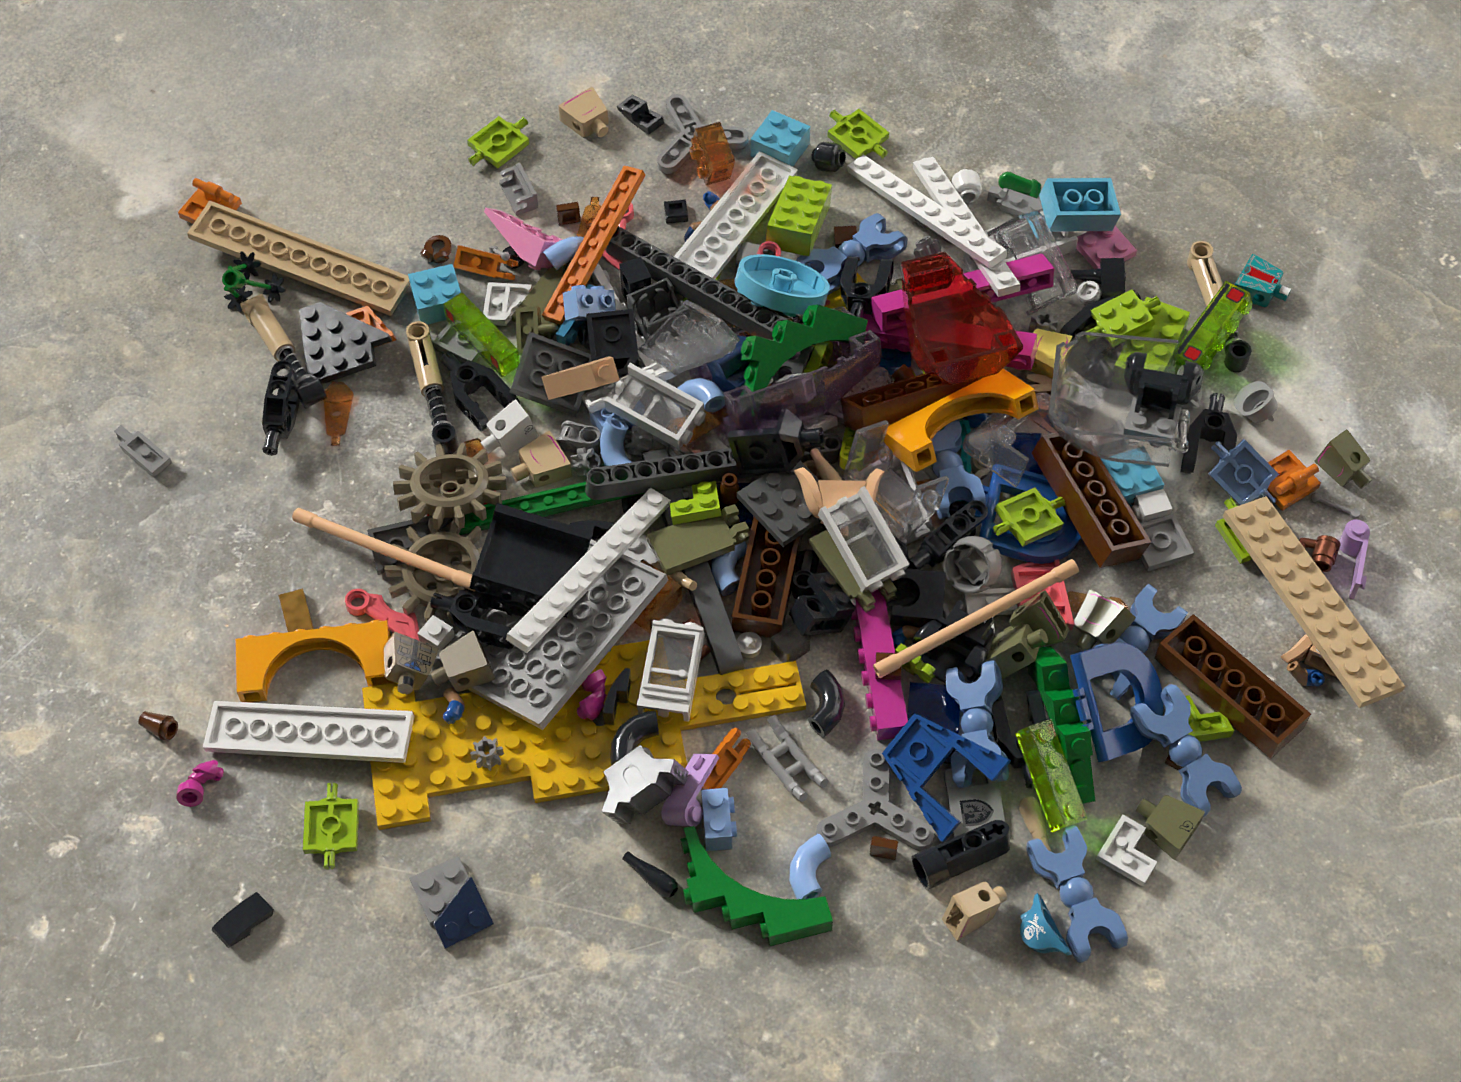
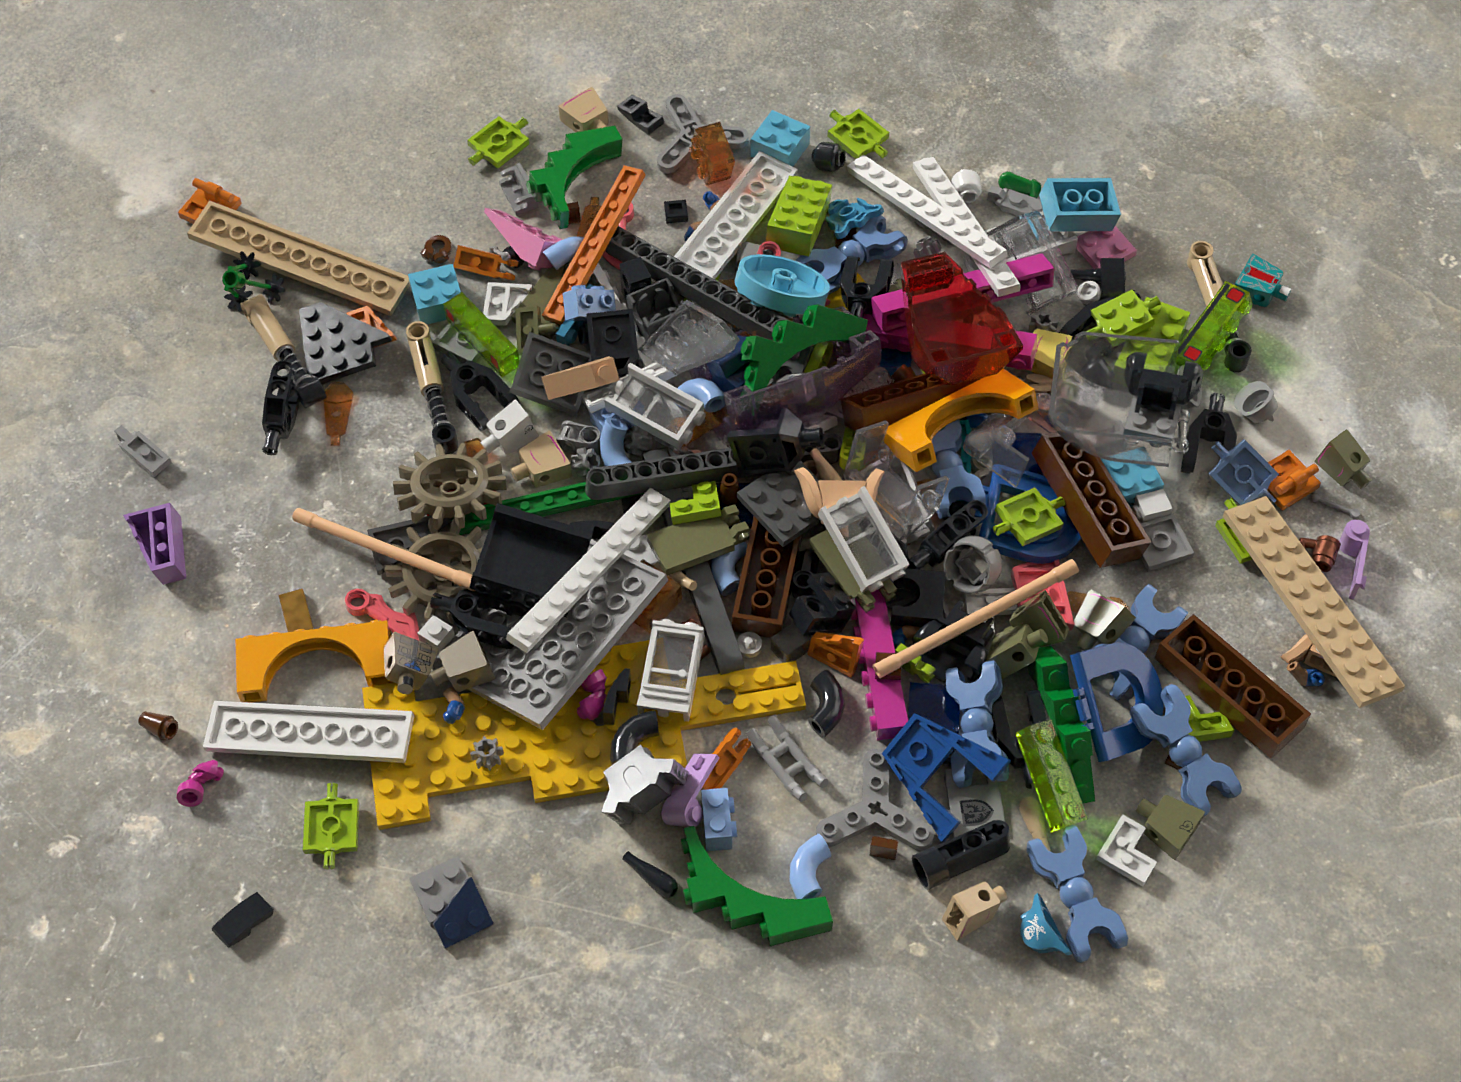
(160, 541): none -> medium lavender wedge
(565, 165): none -> green arch
(837, 651): none -> orange wing
(848, 216): none -> dark azure tile

